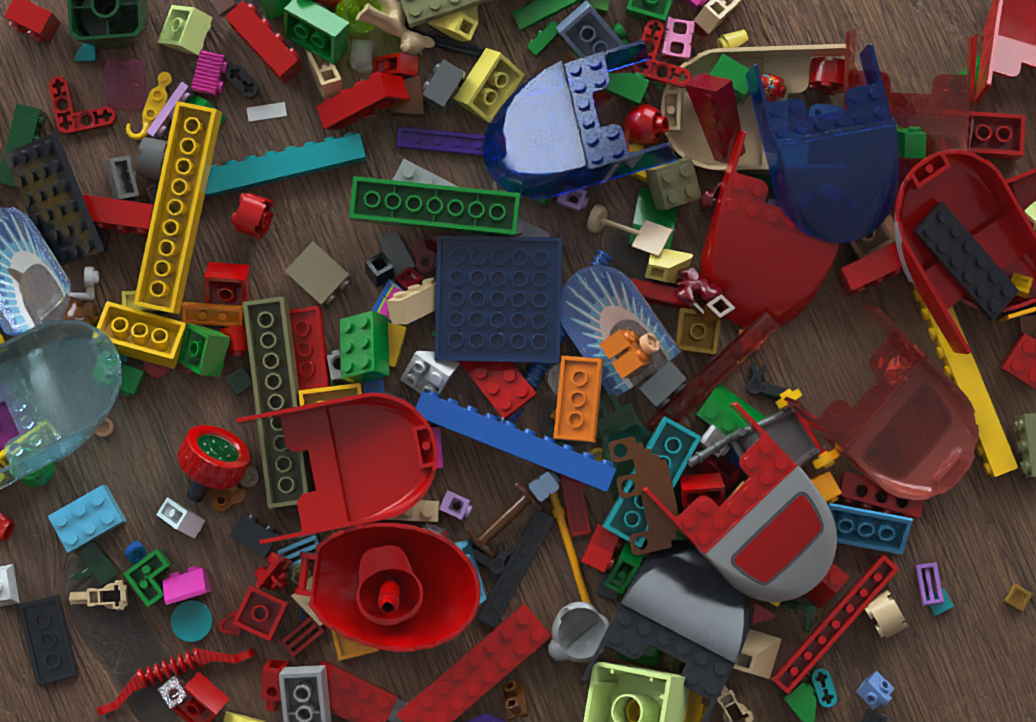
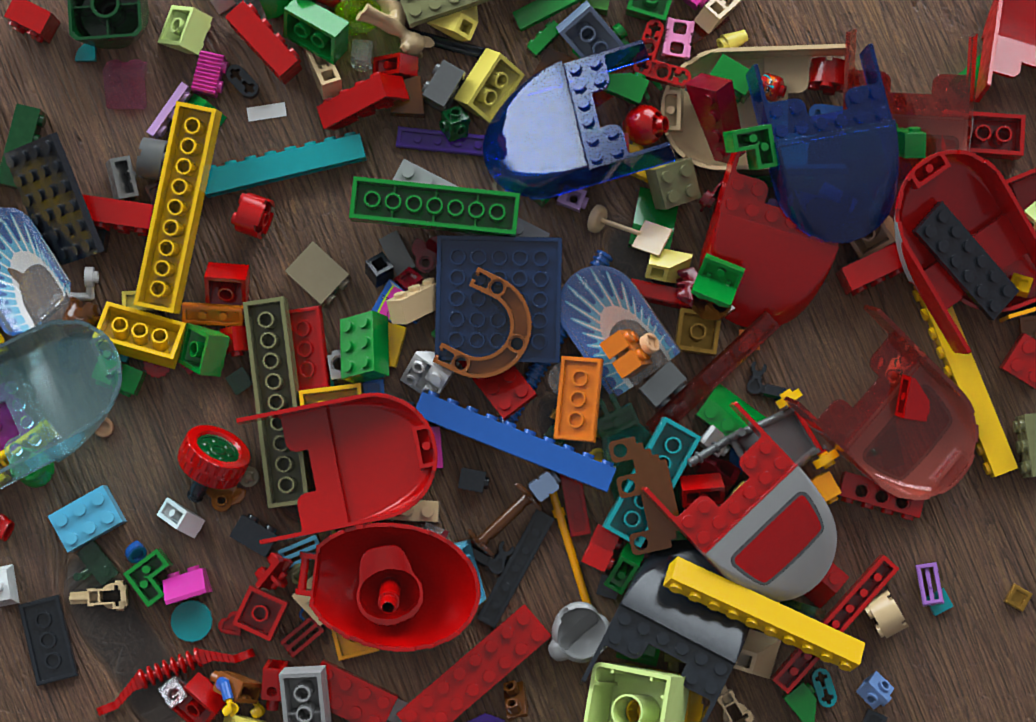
(76, 118): red beam -> none
(154, 104): yellow piece -> none
(238, 689): none -> torso
(447, 505): lavender brick -> none
(454, 123): none -> dark green brick
(473, 480): none -> black brick
(519, 328): none -> dark orange piece
(717, 281): none -> green bracket
(757, 143): none -> green brick
(763, 614): none -> yellow brick
(871, 528): dark azure slope -> none
(912, 400): none -> red slope

